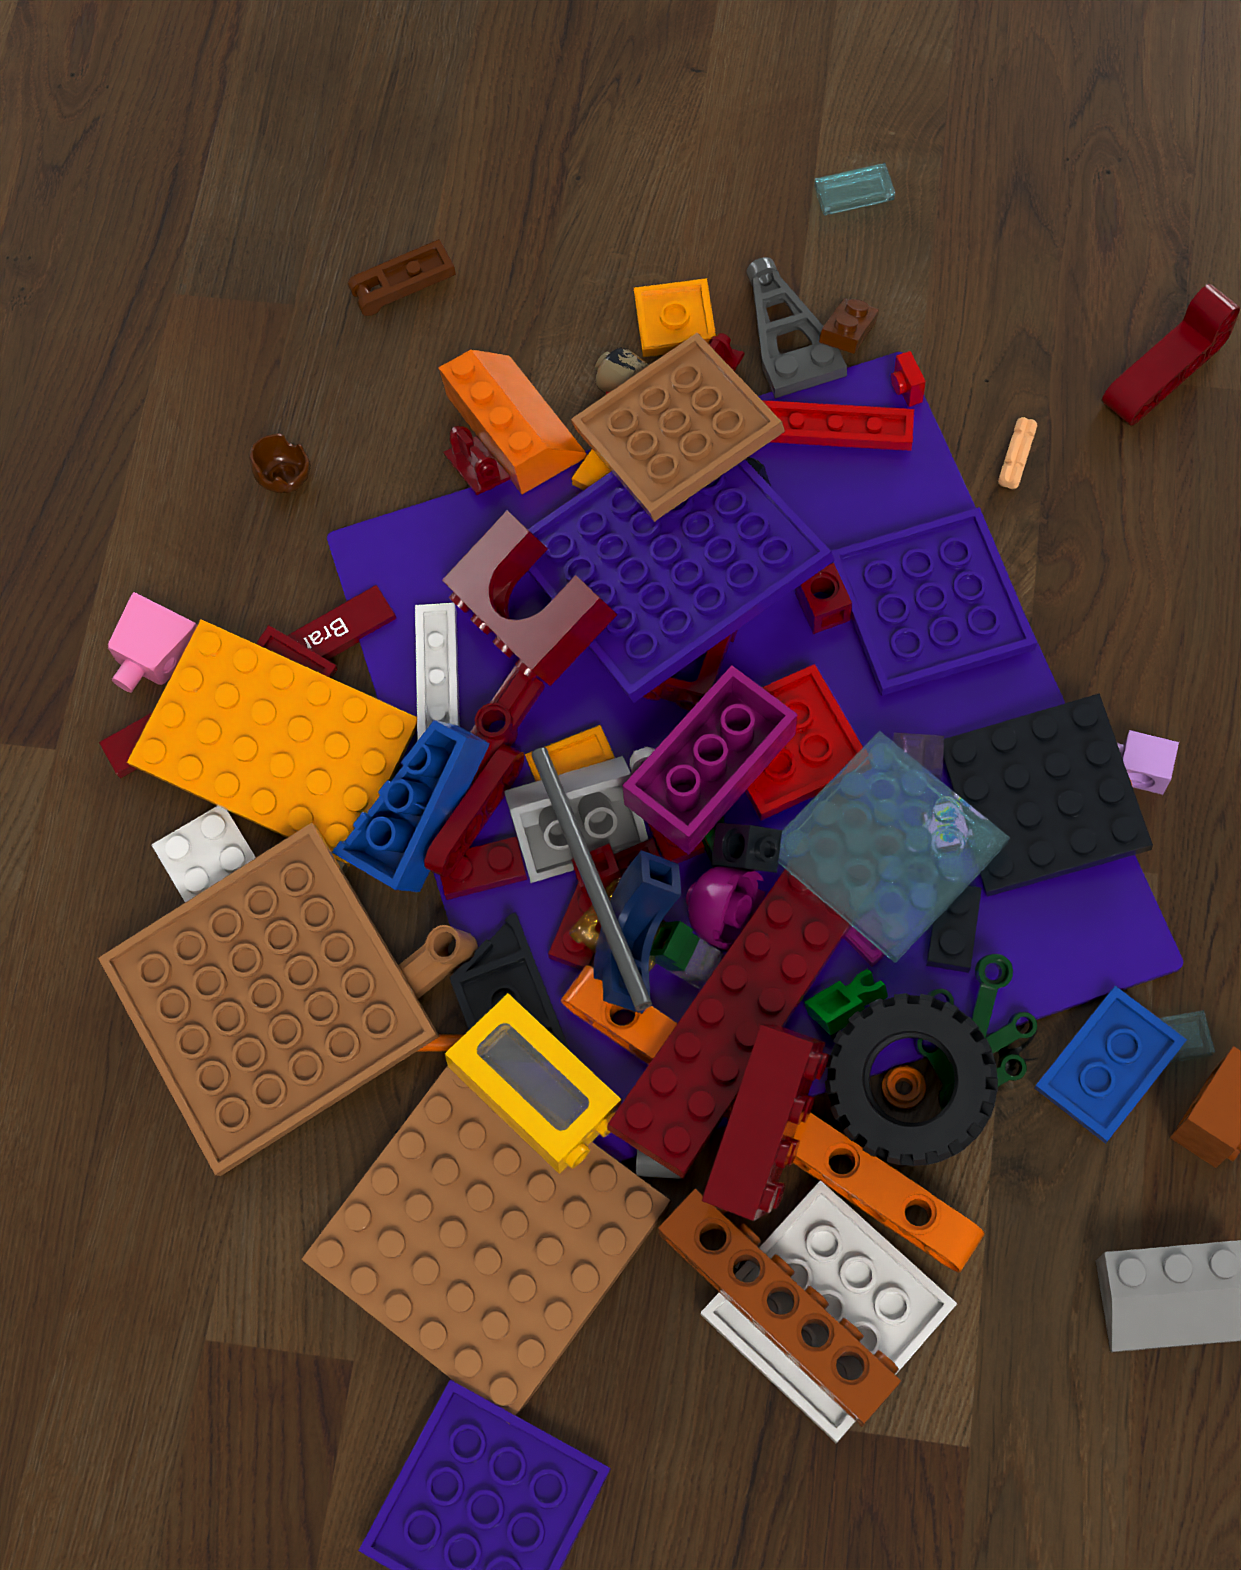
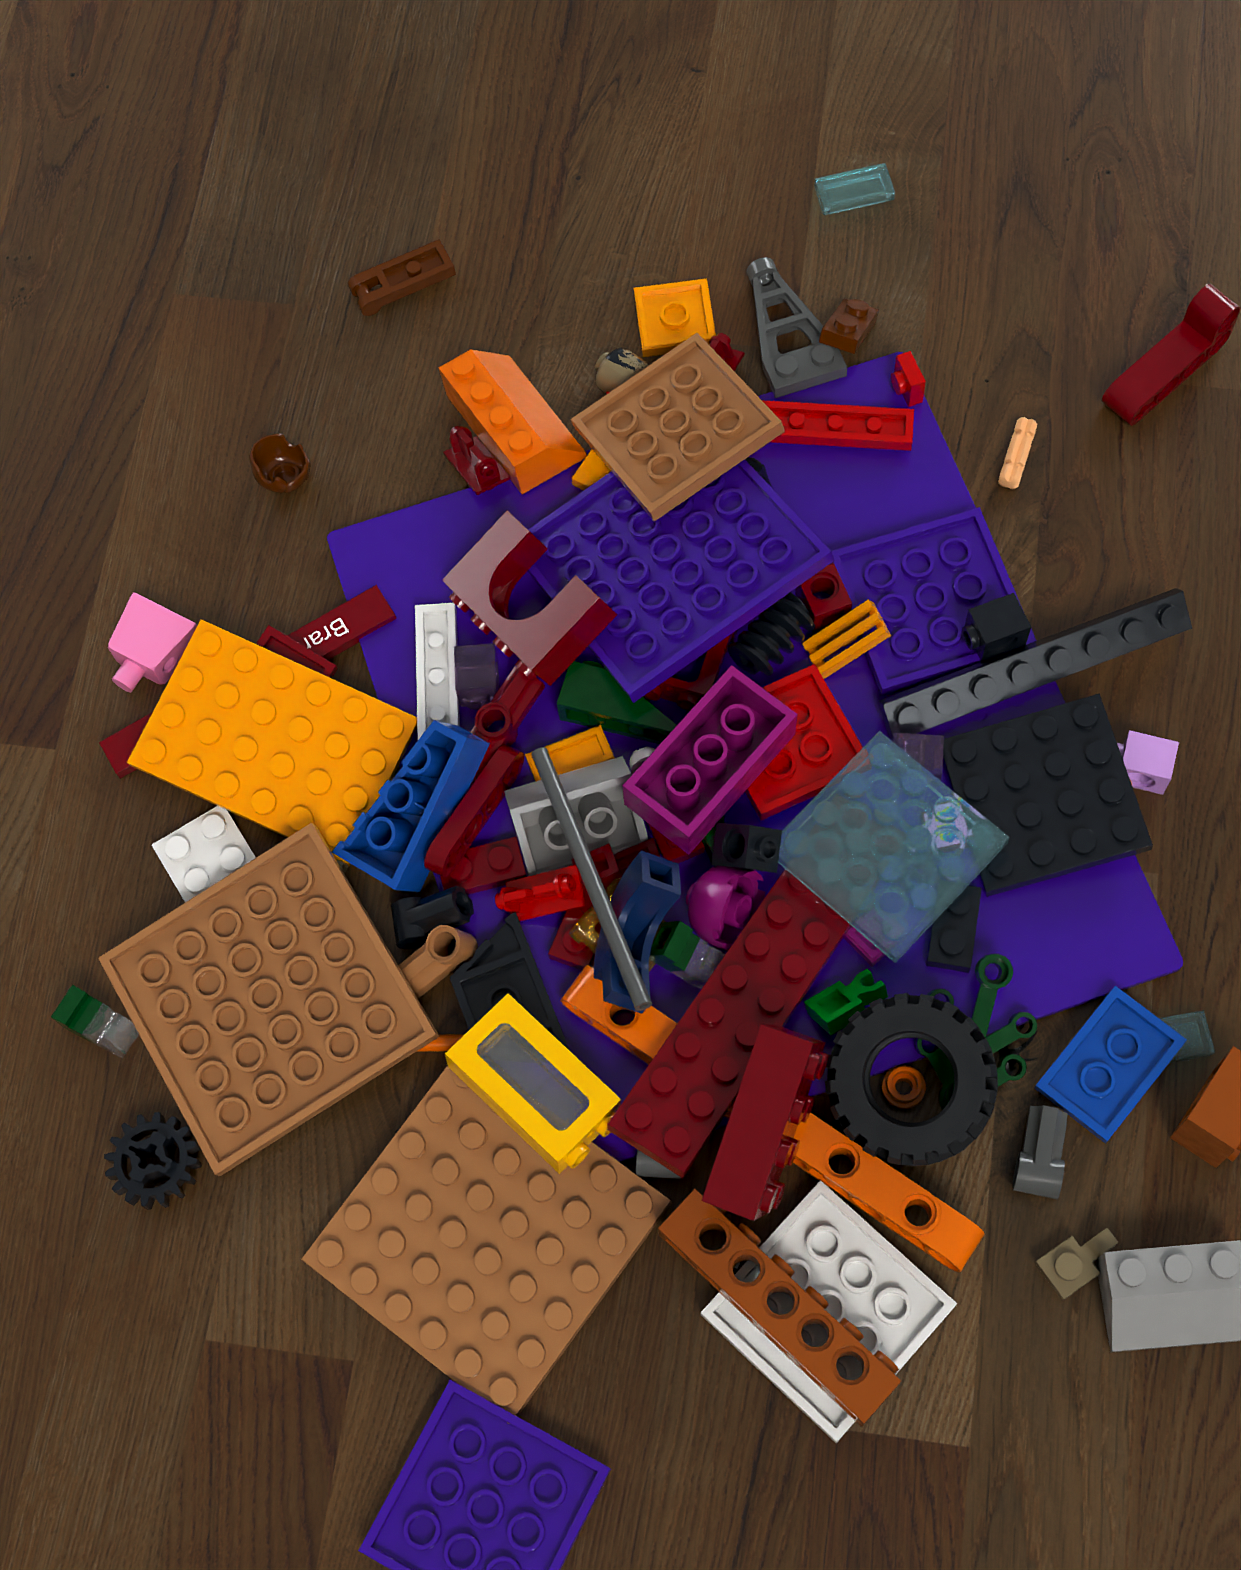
(95, 1022): none -> leg
(145, 1175): none -> black gear
(419, 916): none -> black piece
(476, 674): none -> clear purple brick
(542, 894): none -> red hinge
(595, 699): none -> dark green slope
(770, 634): none -> black piece
(840, 626): none -> light orange tile
(996, 627): none -> black brick
(1036, 664): none -> black plate
(1039, 1163): none -> dark grey piece
(1071, 1266): none -> dark tan plate

